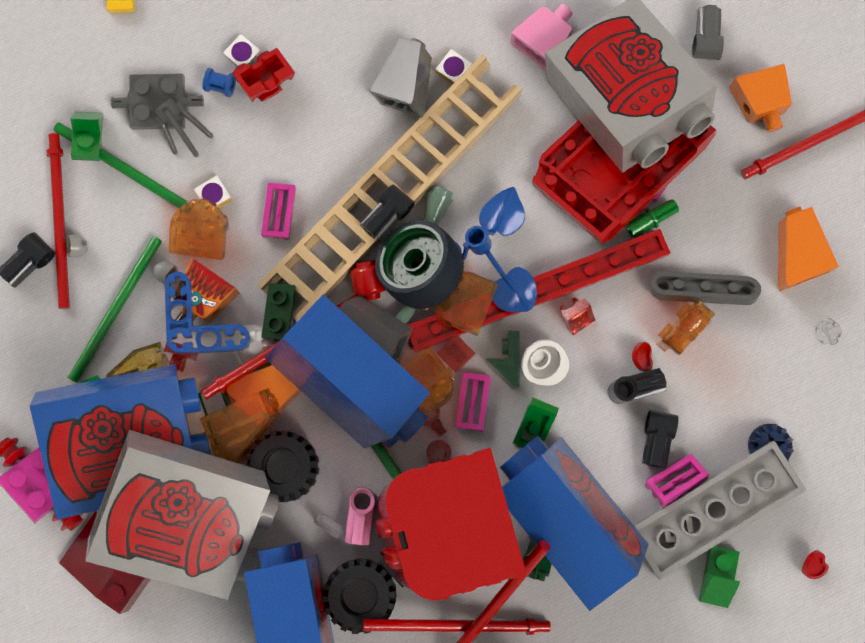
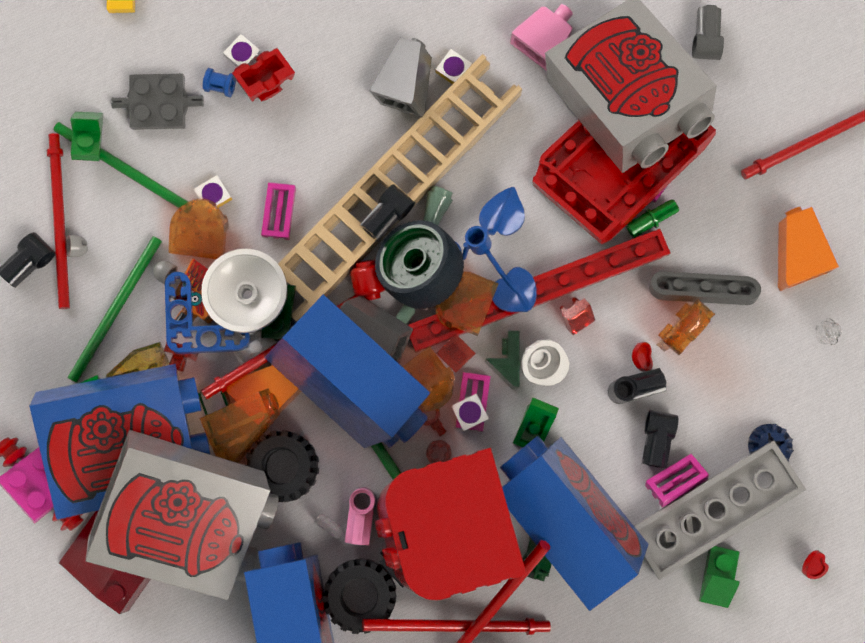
(169, 114): dark grey plant -> none
(242, 272): none -> white dish
(469, 412): none -> tile
(763, 96): orange torso -> none

